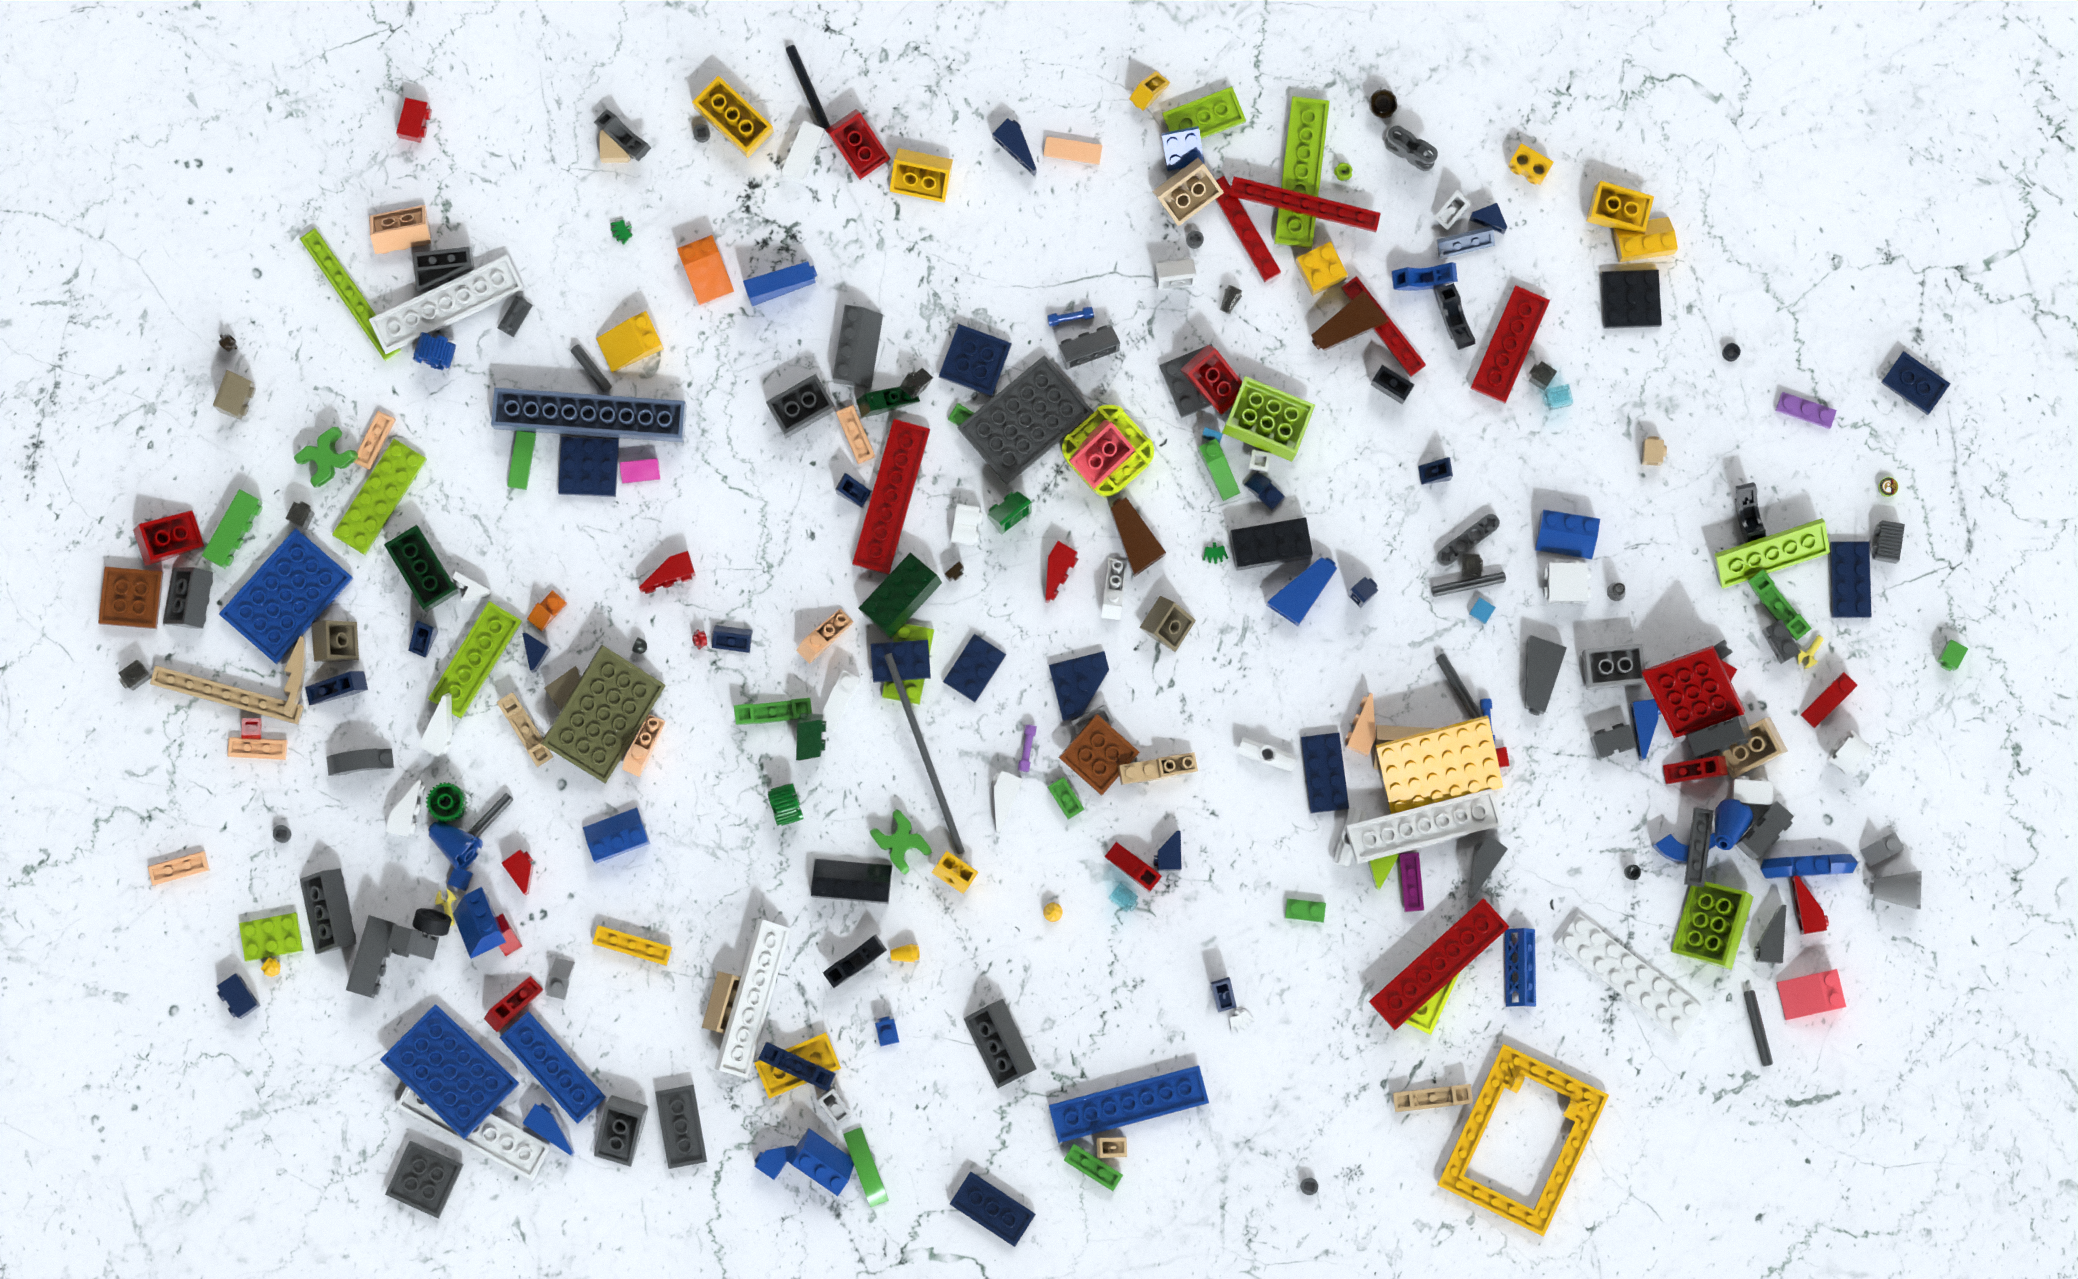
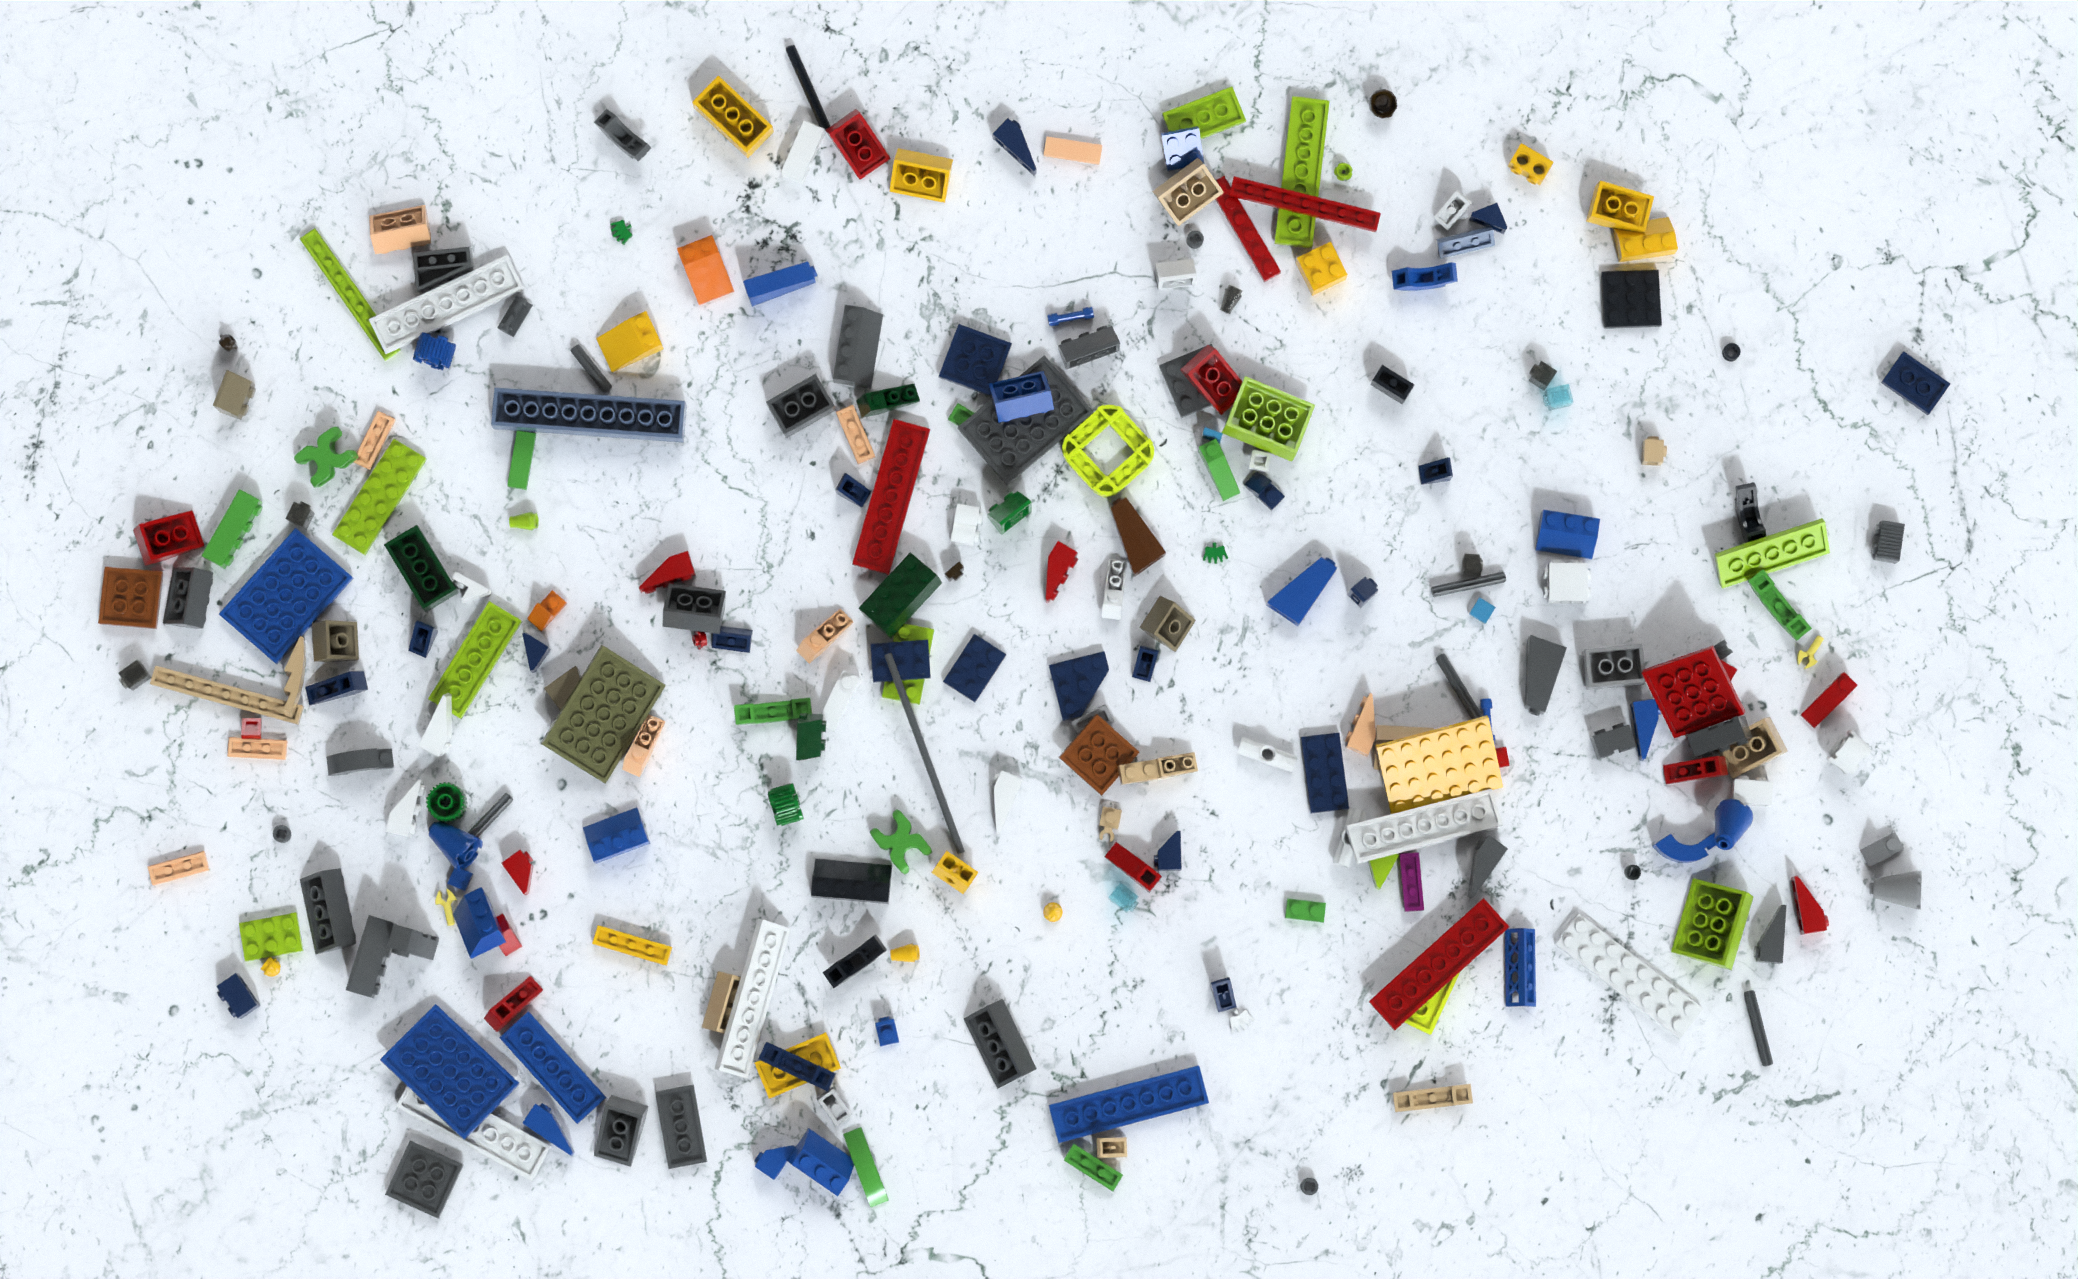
(413, 120): red brick -> none
(432, 922): black tyre -> none
(524, 521): none -> lime cone
(524, 729): tan slope -> none
(560, 978): light grey slope -> none
(588, 467): dark blue plate -> none
(610, 151): tan slope -> none
(640, 470): dark pink slope -> none
(640, 646): pearl dark grey hinge -> none
(694, 608): none -> dark grey brick
(701, 139): dark grey bush -> none
(916, 382): clear smoke brick -> none
(992, 1209): dark blue plate -> none
(1021, 396): none -> blue slope
(1024, 764): medium lavender bar -> none
(1065, 798): bright green plate -> none
(1101, 453): coral slope -> none
(1110, 820): none -> tan plate
(1145, 663): none -> dark blue slope
(1149, 90): yellow slope -> none
(1271, 544): black brick -> none
(1350, 322): reddish brown slope -> none
(1389, 333): red plate -> none
(1411, 148): dark grey piece -> none
(1454, 317): black arch -> none
(1468, 540): dark grey beam -> none
(1510, 344): red plate -> none
(1583, 1108): yellow plate -> none
(1613, 594): clear smoke cone -> none
(1698, 847): dark grey tile -> none
(1765, 831): dark grey wedge -> none
(1781, 641): dark grey brick -> none
(1805, 410): medium lavender plate -> none
(1808, 866): blue brick -> none
(1811, 994): coral slope -> none
(1850, 579): dark blue plate -> none
(1888, 487): tile -> none
(1952, 655): bright green brick -> none

